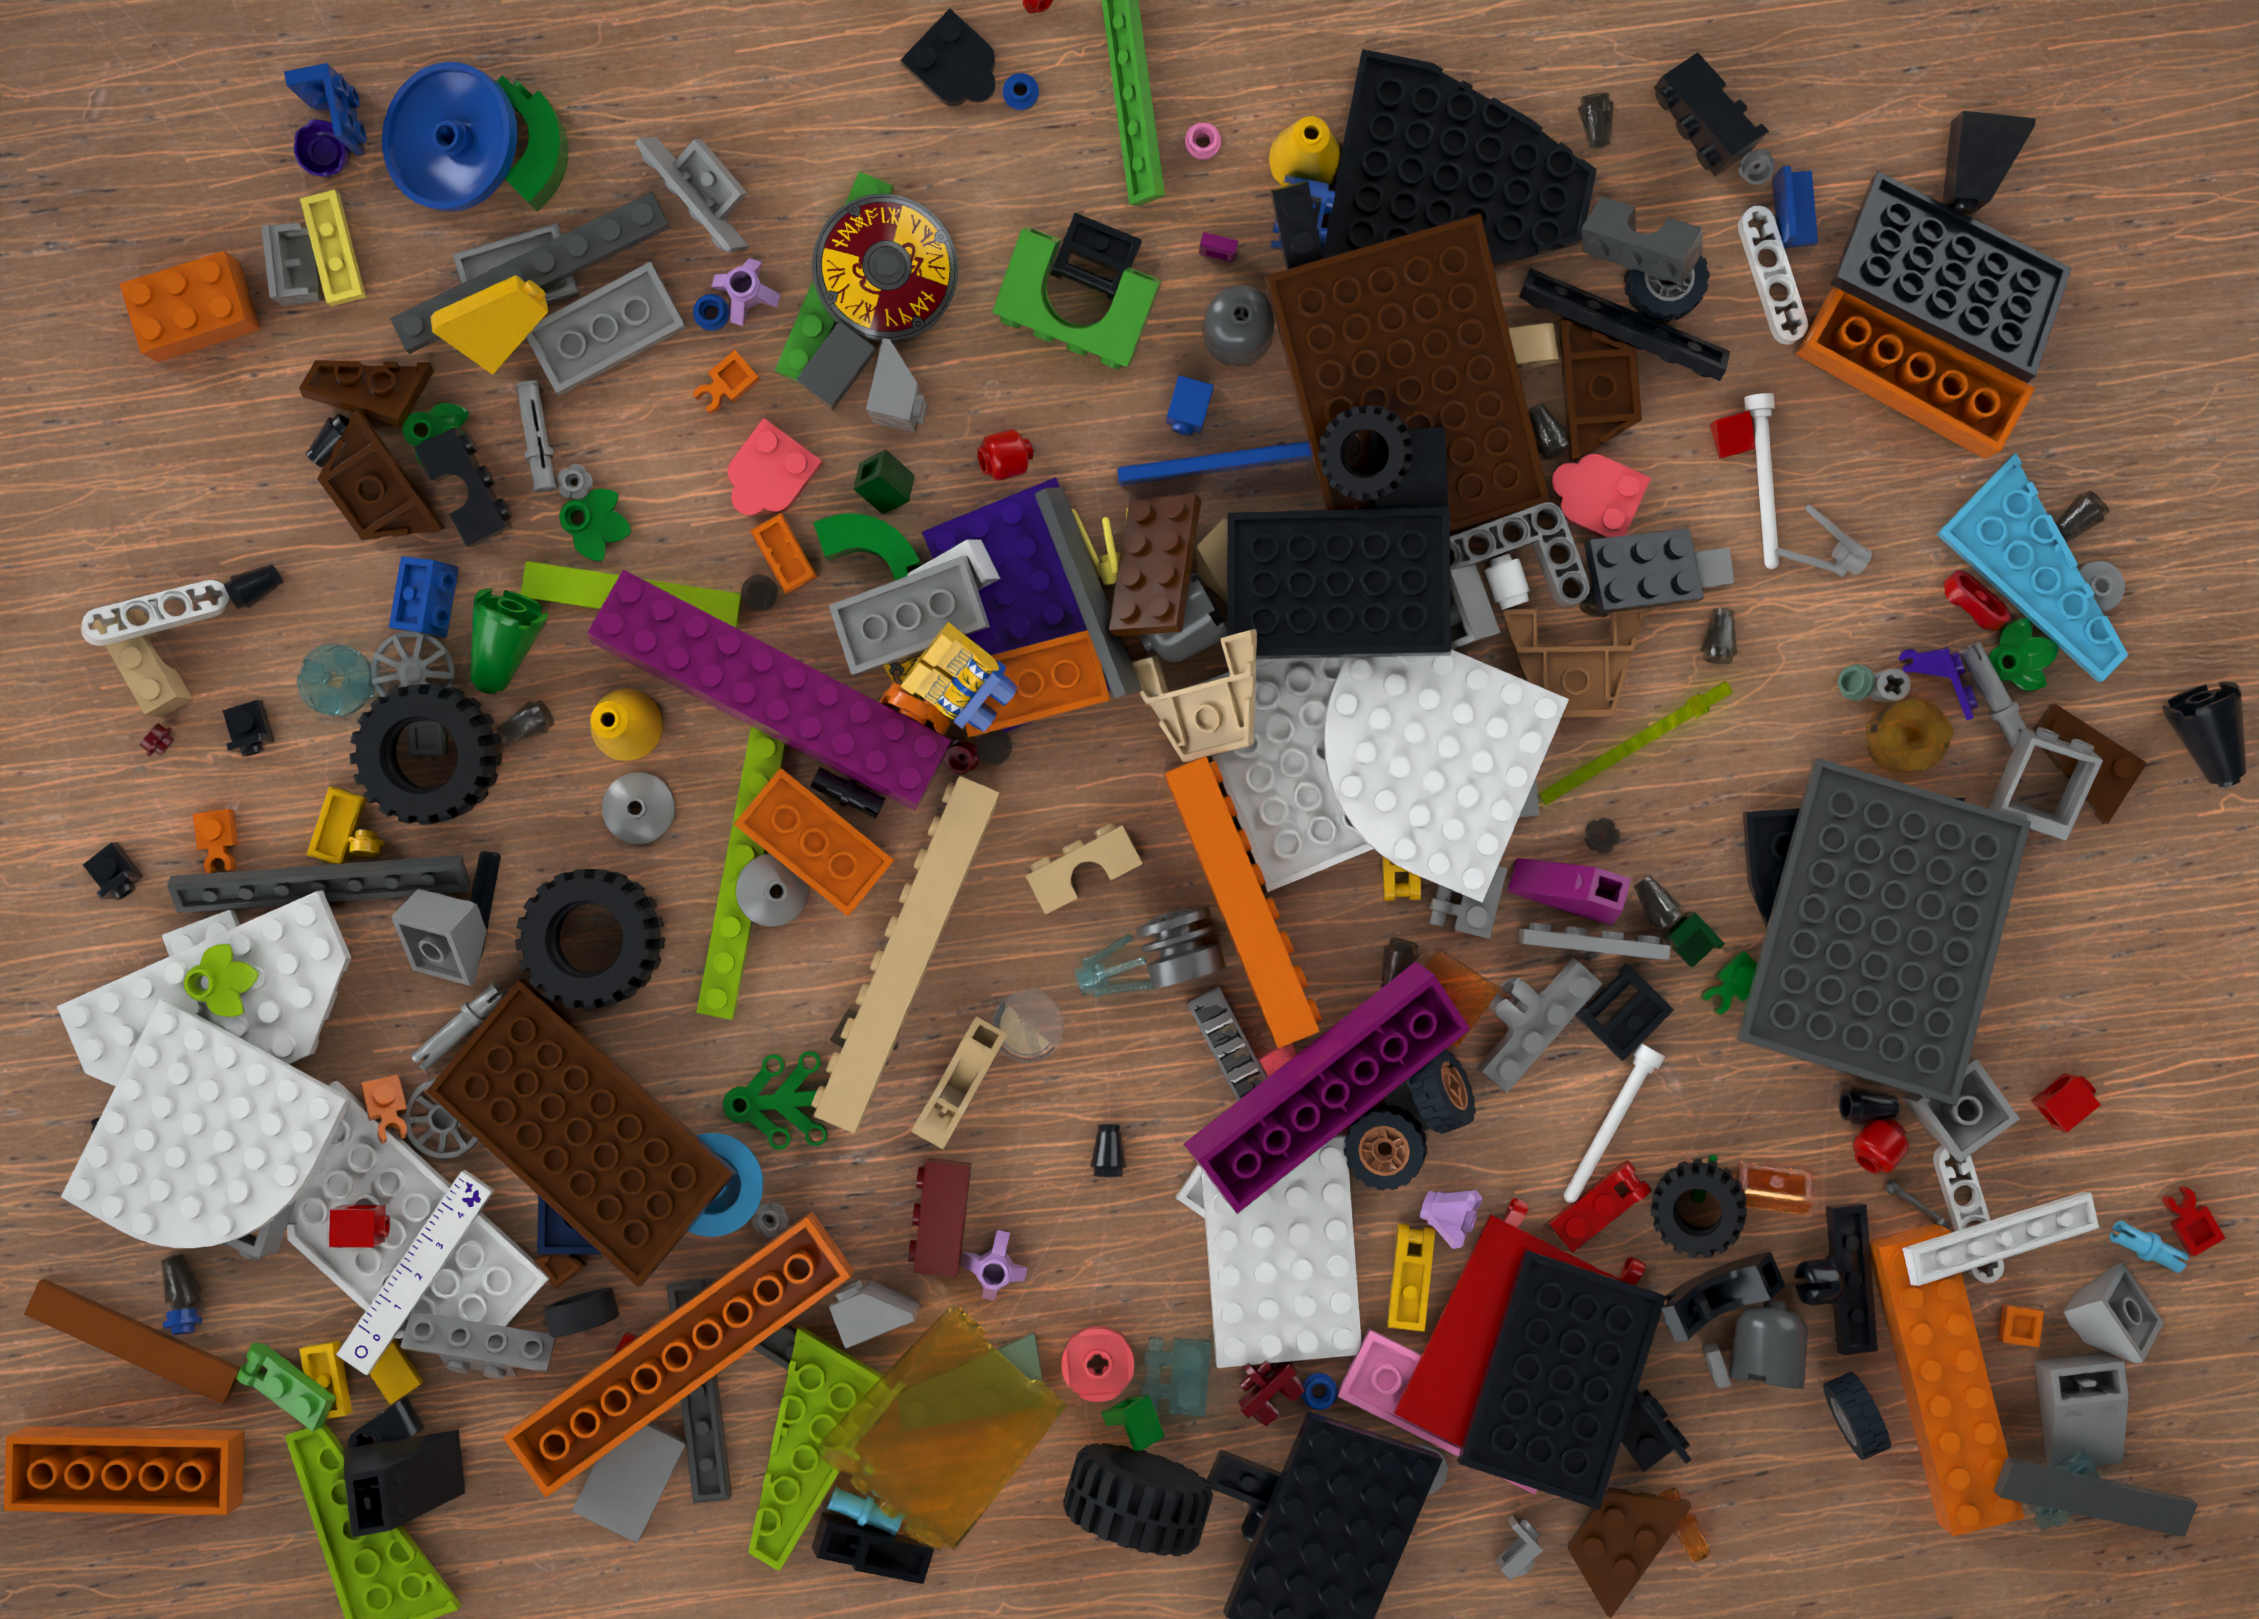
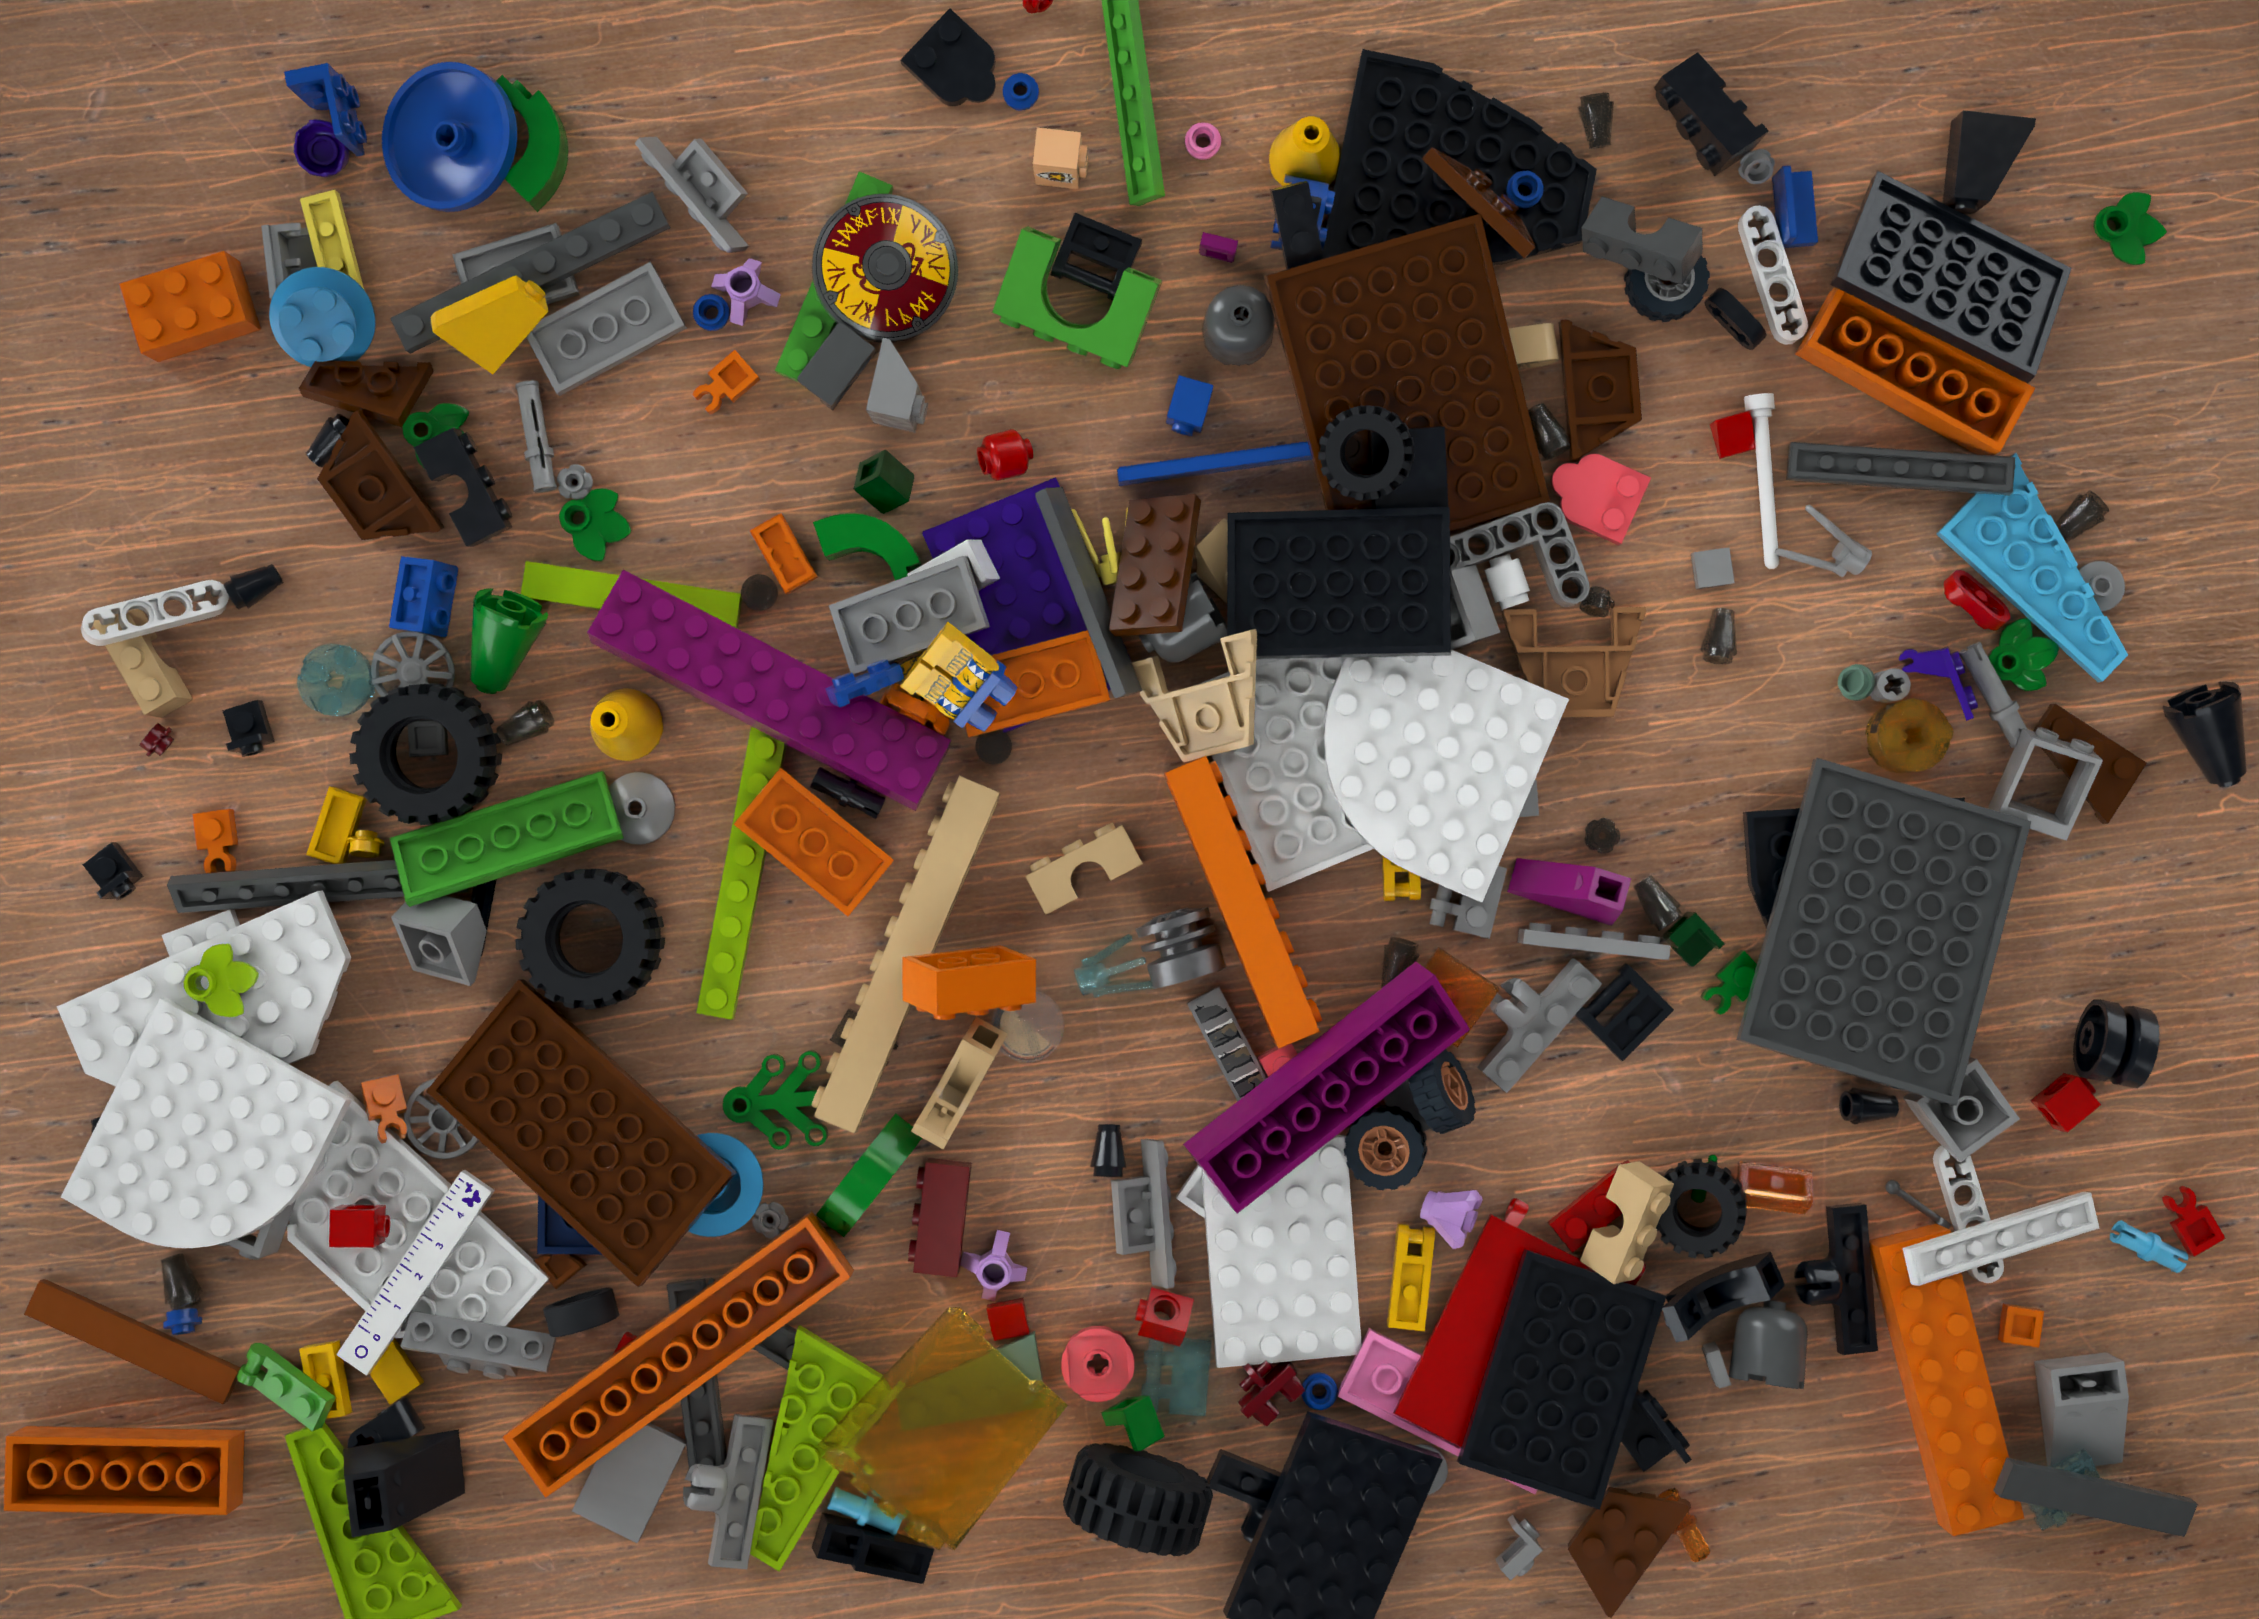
(322, 316): none -> dark azure piece
(471, 1016): light grey pin -> none
(506, 838): none -> bright green tile
(732, 1491): none -> light grey plate
(754, 894): light grey dish -> none
(770, 471): coral plate -> none
(869, 1175): none -> green arch
(870, 1310): light grey slope -> none
(878, 676): none -> blue wing
(955, 763): dark red plate -> none
(969, 981): none -> orange brick
(1008, 1319): none -> red slope
(1059, 158): none -> light nougat brick
(1143, 1214): none -> light grey bracket
(1175, 1306): none -> red brick
(1475, 190): none -> reddish brown wing
(1529, 179): none -> blue plate
(1624, 324): black plate -> none
(1642, 1199): none -> tan arch
(1643, 571): black plate -> none
(1645, 1061): white piece -> none
(1695, 707): clear neon green bar -> none
(1735, 318): none -> black beam
(1857, 1415): black wheel -> none
(1880, 1146): red head -> none
(1901, 468): none -> dark grey tile
(2115, 1315): light grey slope -> none
(2116, 1043): none -> black wheel
(2132, 230): none -> green plate

